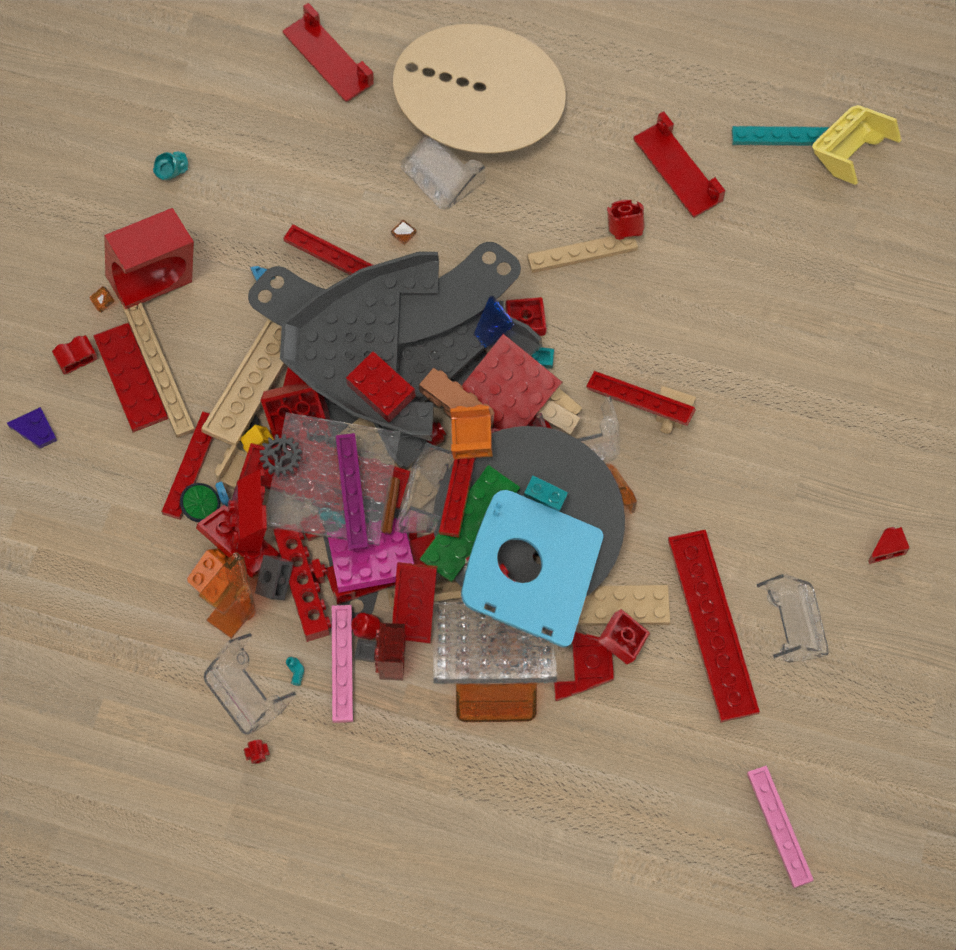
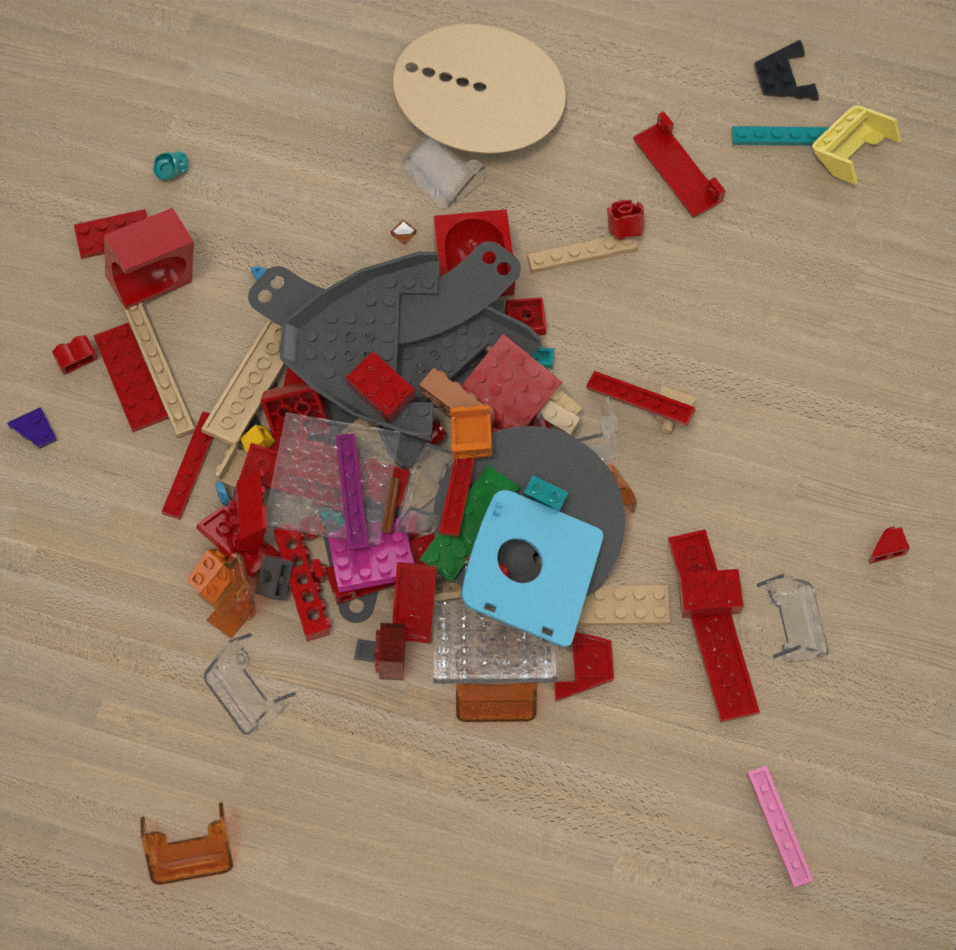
(91, 233): none -> red plate
(101, 299): clear orange tile -> none
(188, 857): none -> clear orange windscreen
(199, 501): green wheel -> none
(256, 751): red gear -> none
(273, 454): dark grey gear -> none
(297, 670): teal arm -> none
(324, 250): red plate -> none
(328, 56): red bracket -> none
(342, 664): bright pink plate -> none
(365, 625): red head -> none
(462, 232): none -> red piece
(493, 323): clear blue wing -> none
(624, 636): red brick -> none
(710, 593): none -> red brick
(777, 76): none -> black wing

